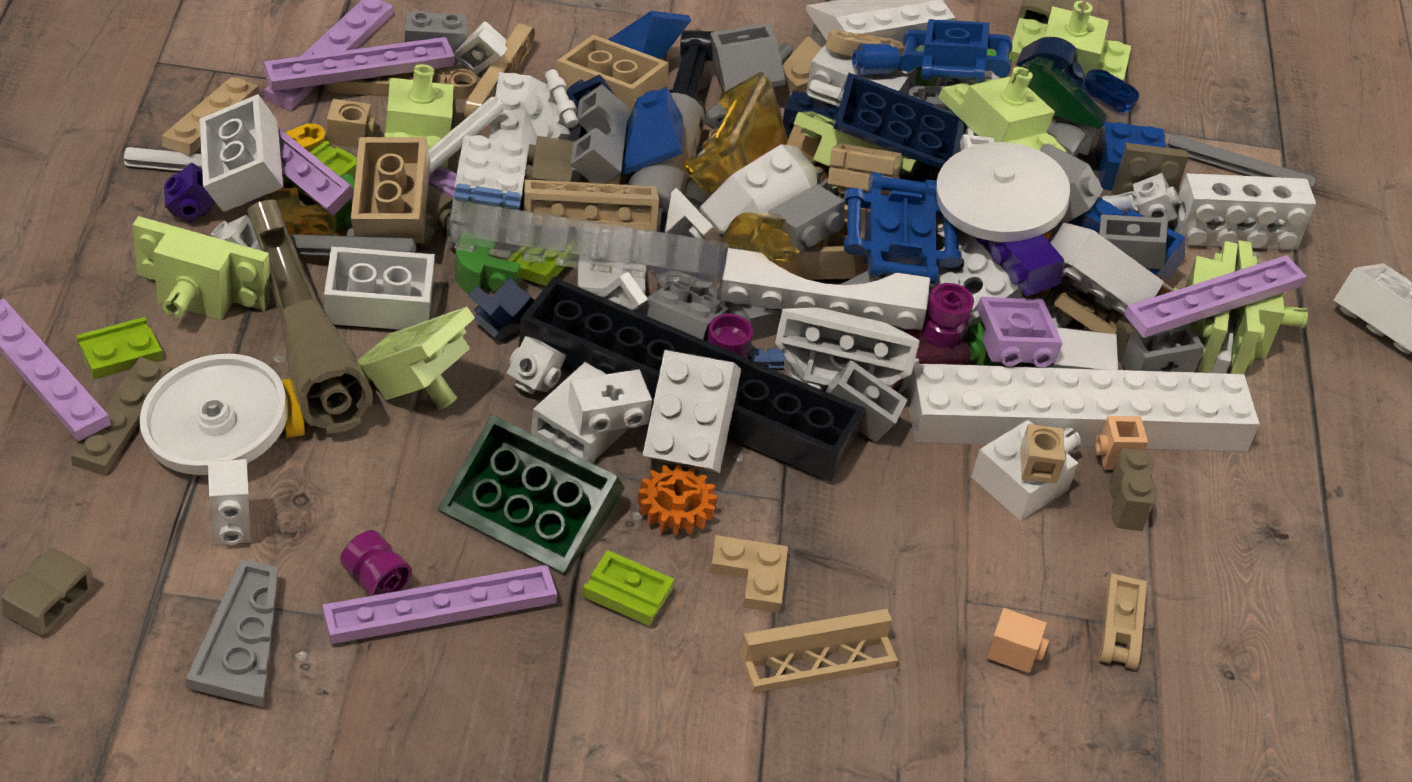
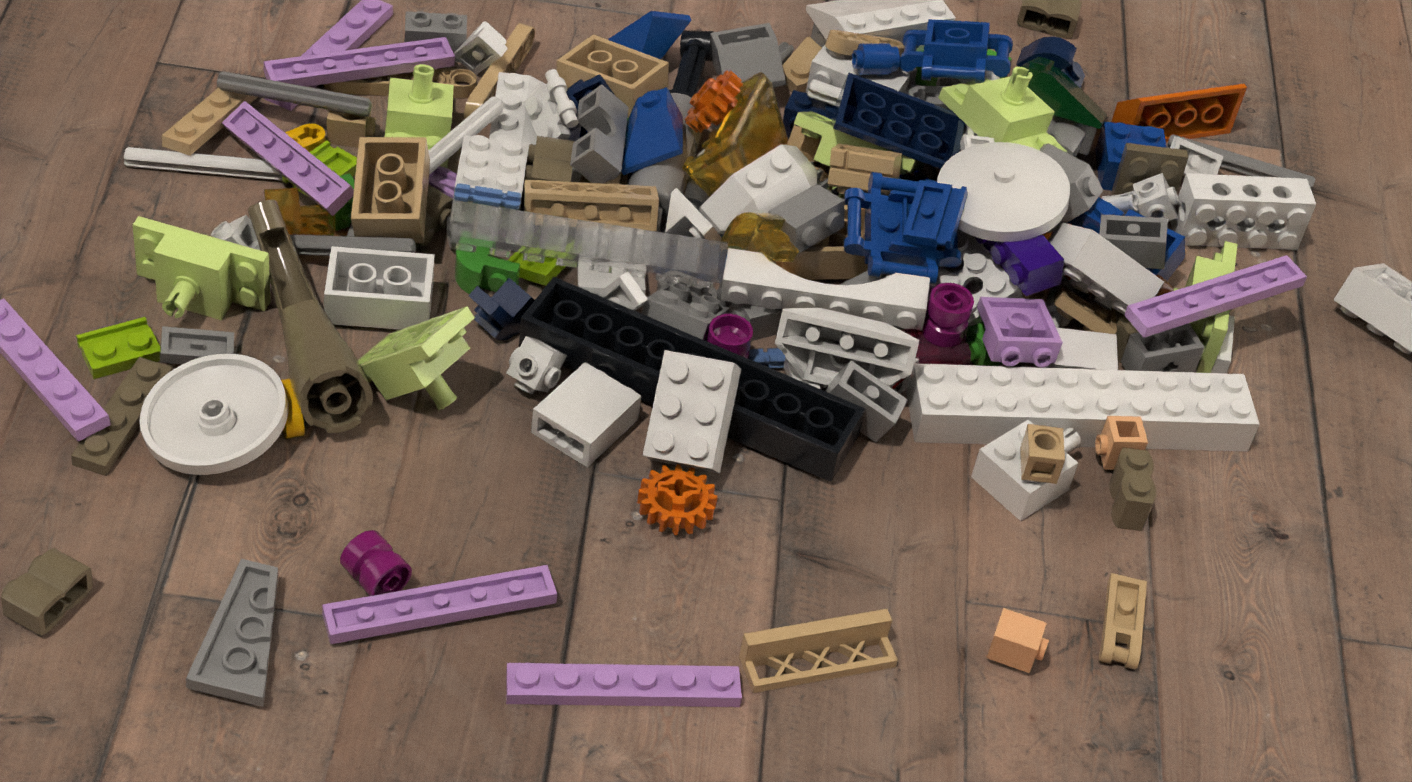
(186, 194): dark purple brick -> none
(187, 344): none -> light grey plate
(229, 502): white brick -> none
(240, 153): white brick -> none
(294, 94): none -> light grey axle
(531, 495): dark green slope -> none
(609, 402): white brick -> none
(623, 685): none -> lavender plate
(628, 587): lime plate -> none
(713, 101): none -> orange gear
(757, 562): tan plate -> none
(935, 214): none -> blue plate
(1081, 30): yellowish green brick -> none
(1111, 90): clear blue plate -> none
(1185, 113): none -> orange slope
(1200, 159): none -> white slope
(1258, 321): yellowish green brick -> none

